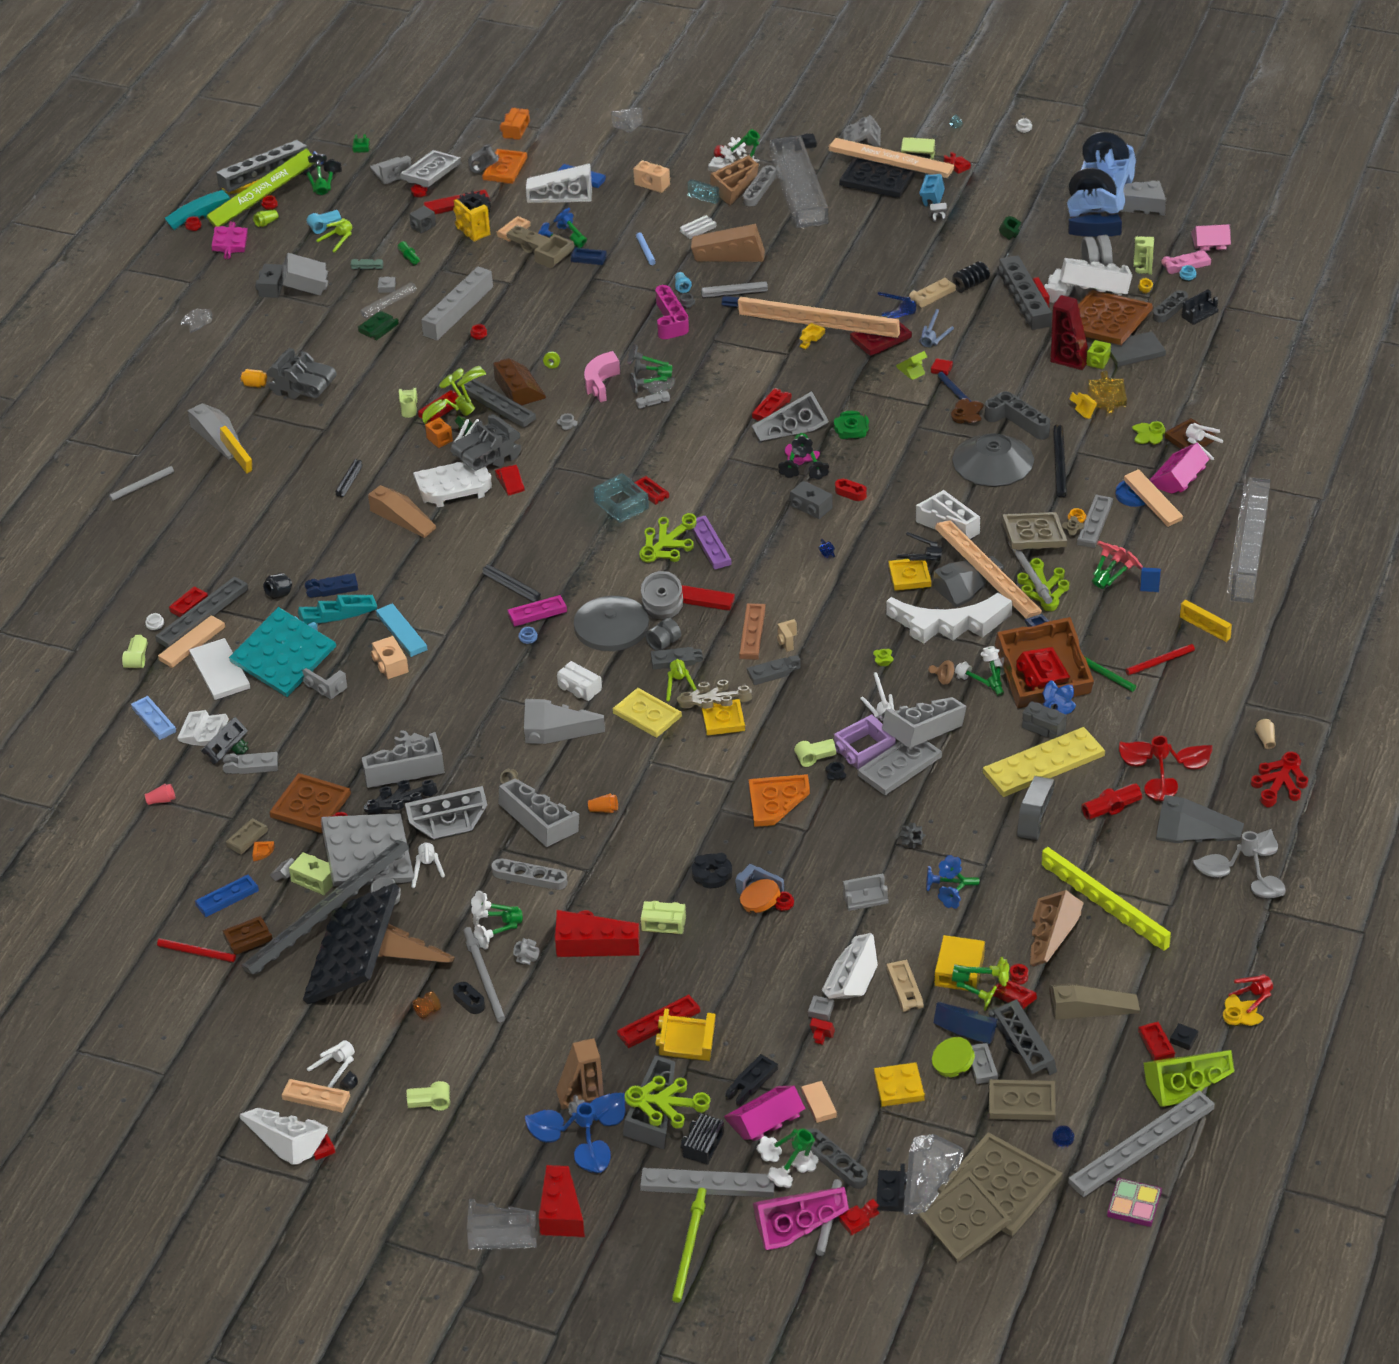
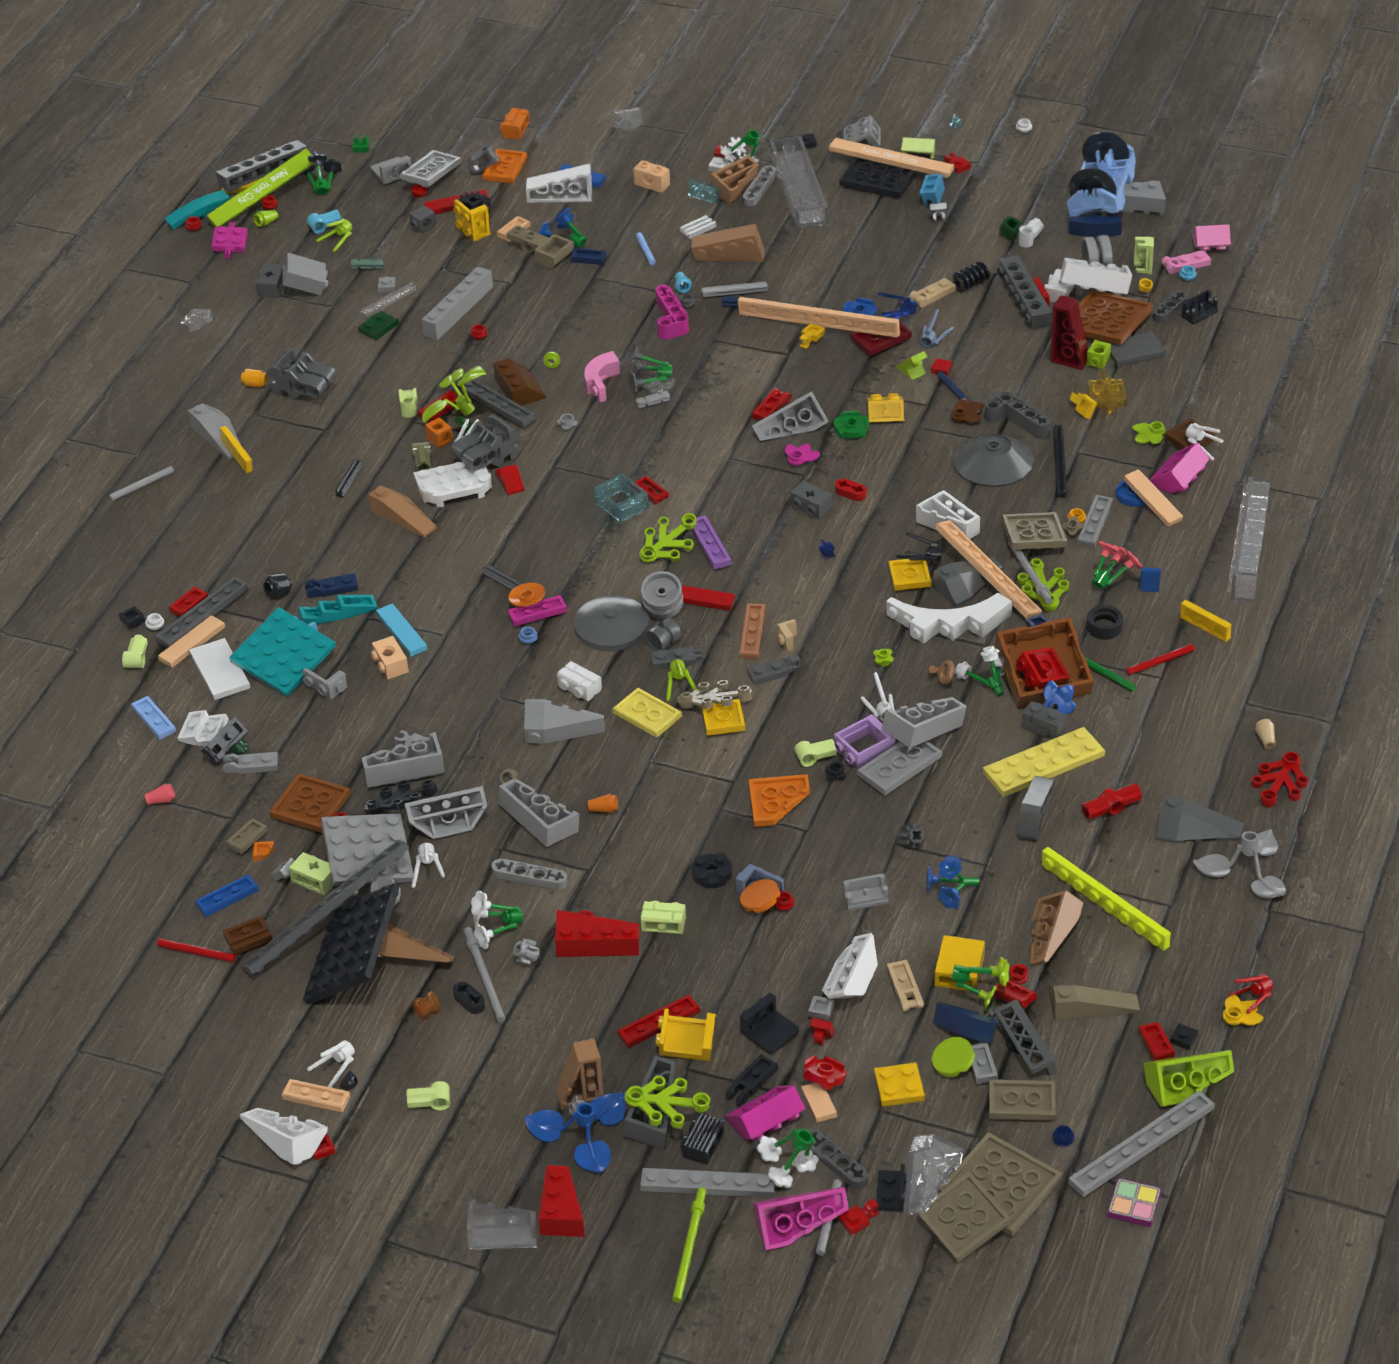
(131, 617): none -> black plate
(408, 252): green axle -> none
(422, 455): none -> olive piece
(526, 594): none -> orange dish
(766, 1025): none -> black bracket
(802, 446): black plant -> none
(825, 1072): none -> red plate
(865, 305): none -> blue plate
(885, 408): none -> yellow bracket
(1029, 232): none -> white piece
(1104, 631): none -> black tyre
(1138, 752): red plant -> none

